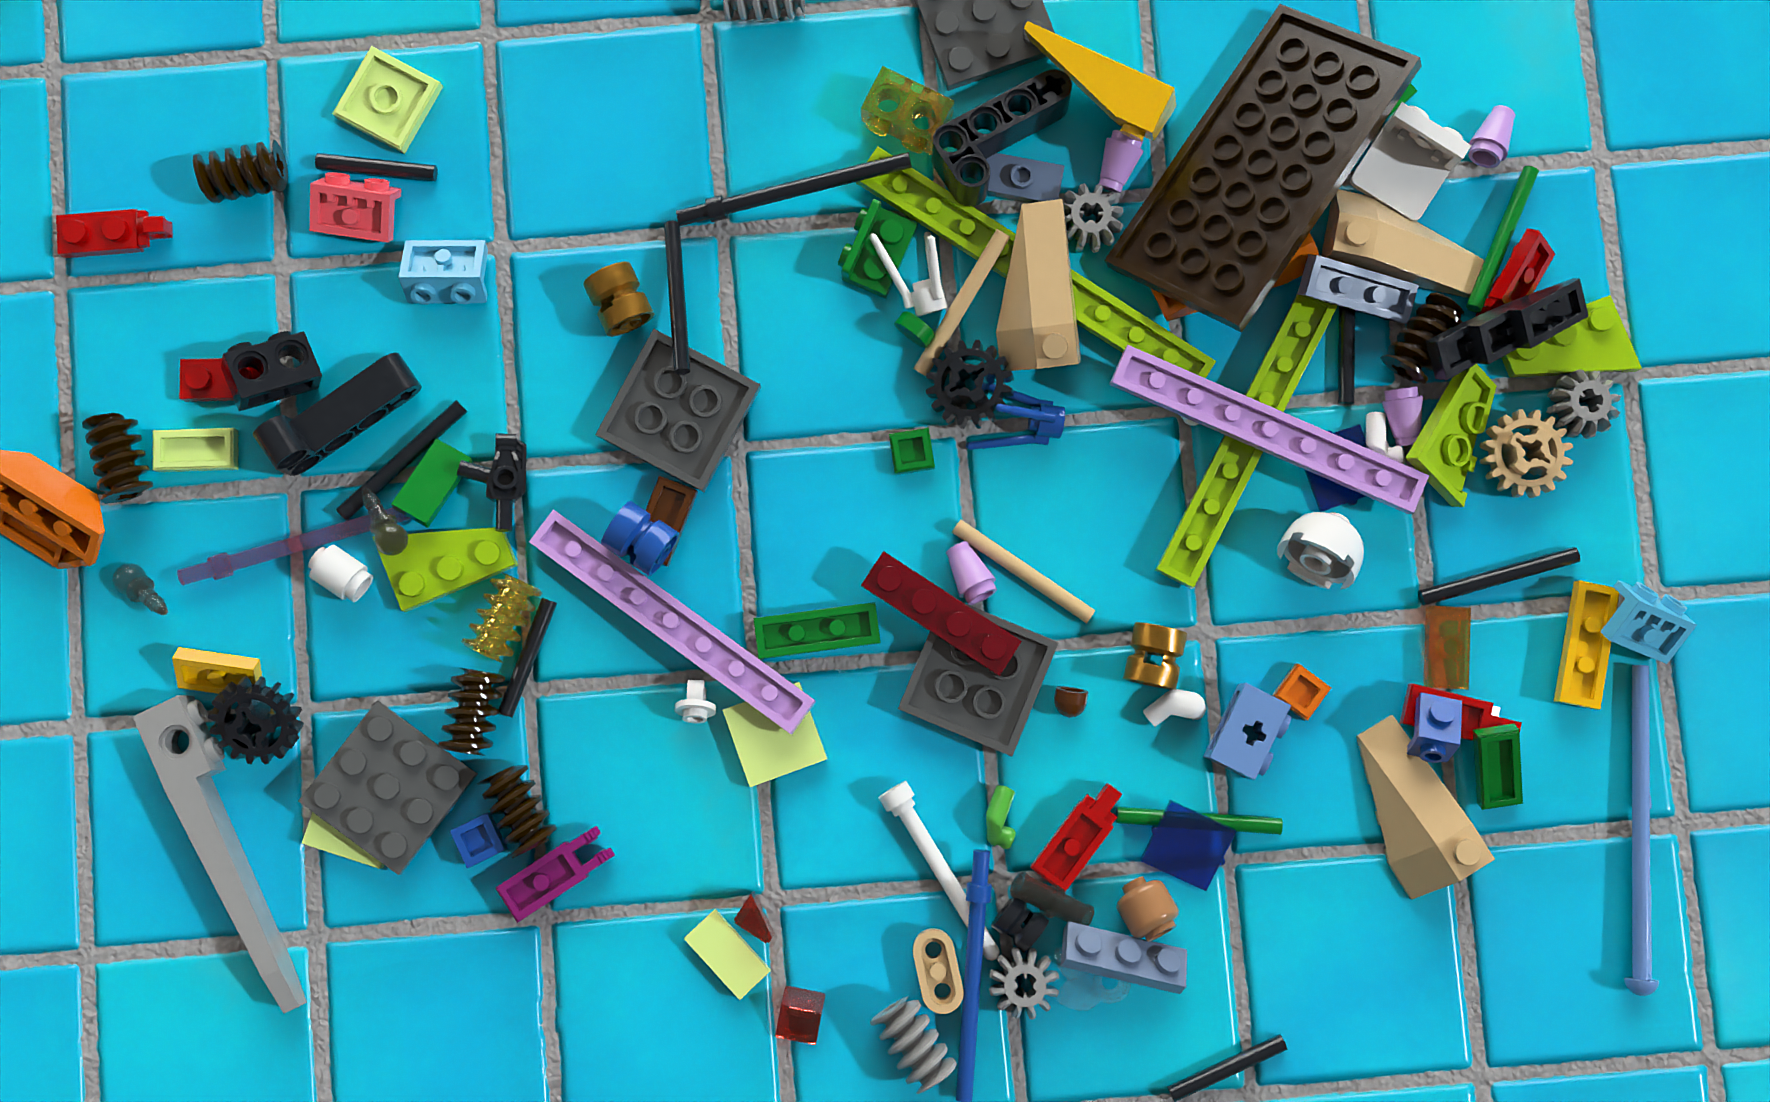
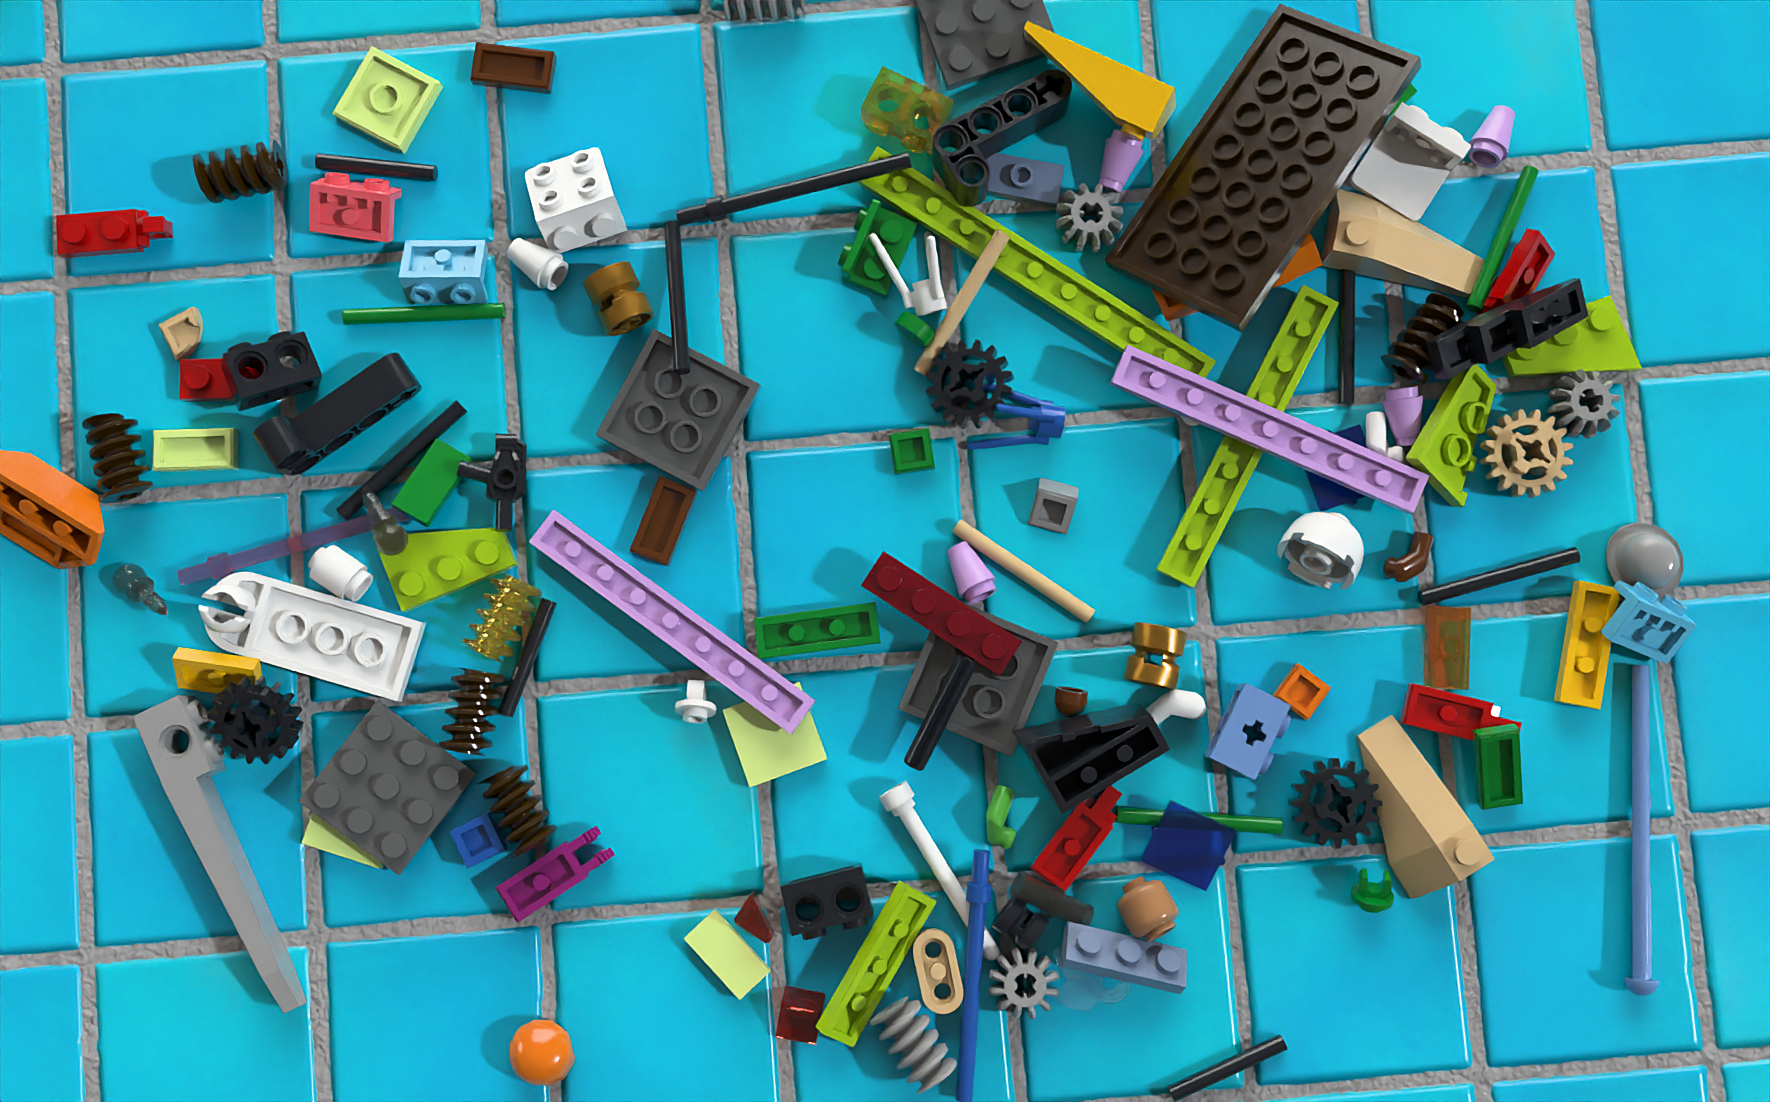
(183, 332): none -> tan tile
(314, 633): none -> white plate
(424, 313): none -> green bar
(513, 68): none -> reddish brown tile
(538, 263): none -> white cone
(541, 1053): none -> orange hair
(574, 201): none -> white bracket
(638, 537): blue wheel -> none
(824, 890): none -> black brick
(875, 964): none -> lime plate
(939, 713): none -> black axle
(1038, 299): tan wedge -> none
(1053, 505): none -> light grey slope
(1090, 751): none -> black wedge
(1343, 819): none -> black gear
(1357, 289): sand blue plate -> none
(1373, 896): none -> green plate
(1411, 563): none -> reddish brown arm
(1436, 728): bracket -> none
(1645, 556): none -> light grey hat

